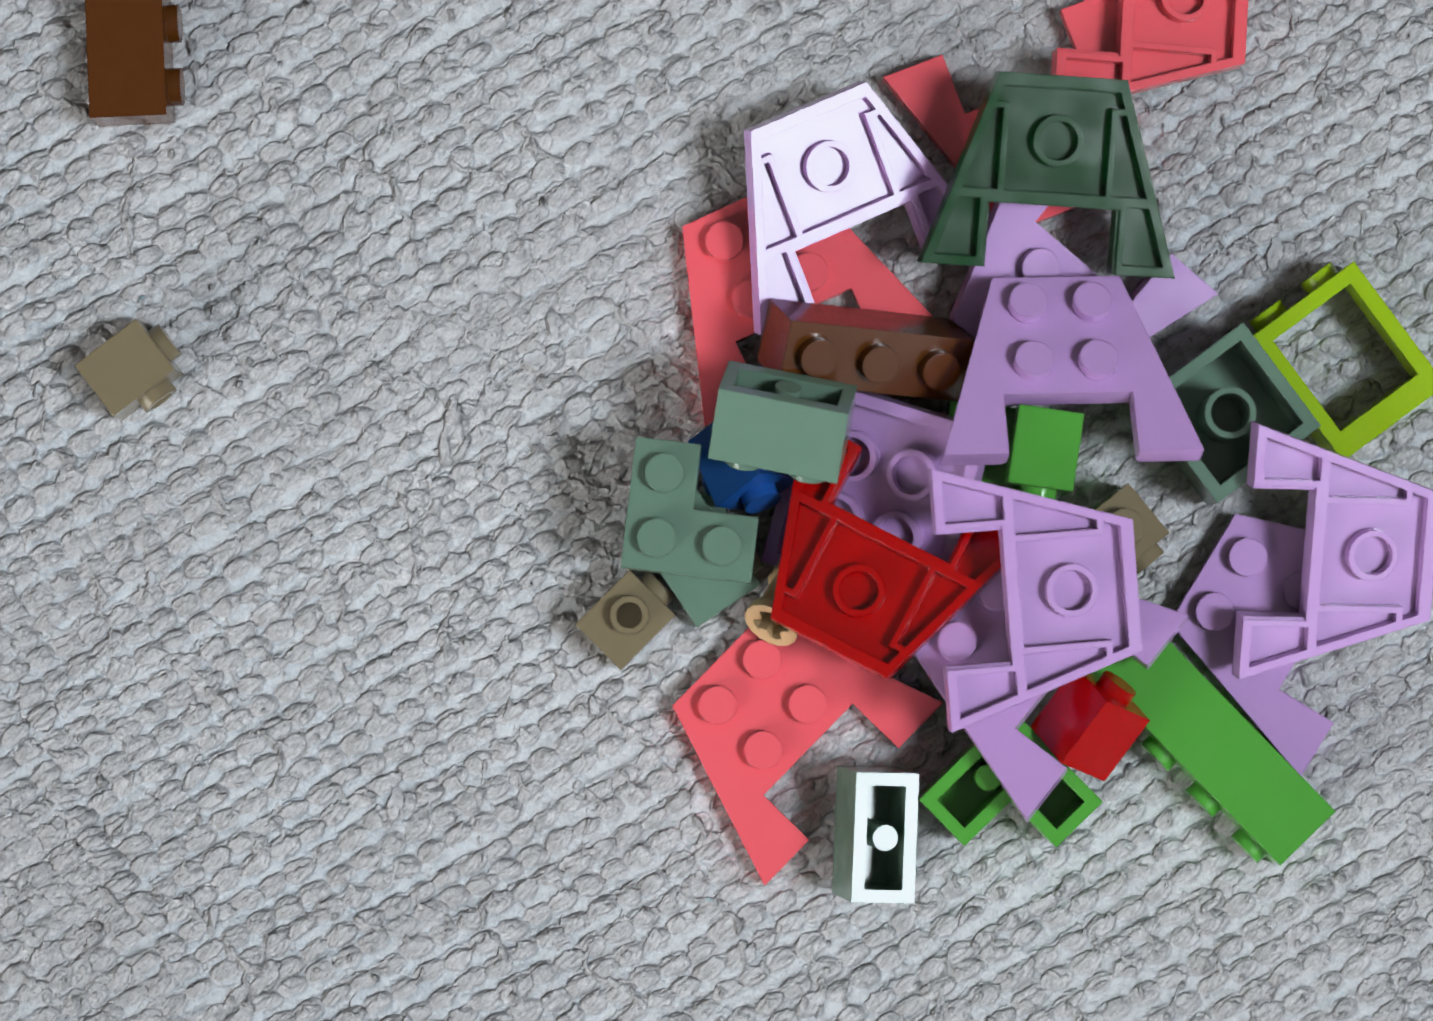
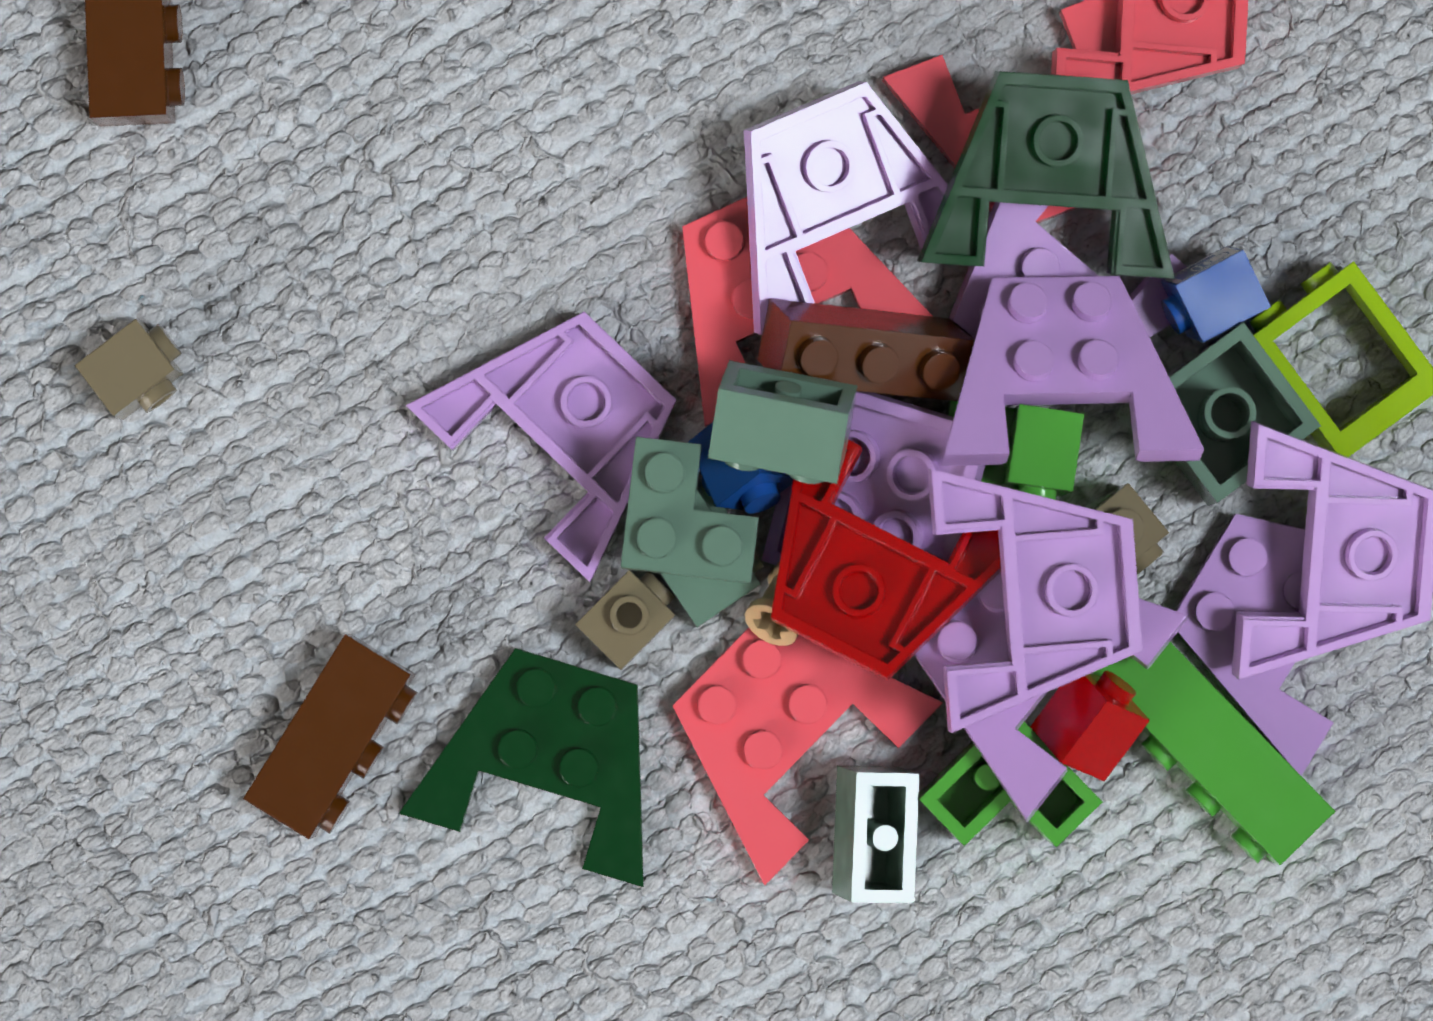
(332, 738): none -> reddish brown brick
(555, 733): none -> dark green wing
(581, 405): none -> lavender wing
(1213, 295): none -> brick

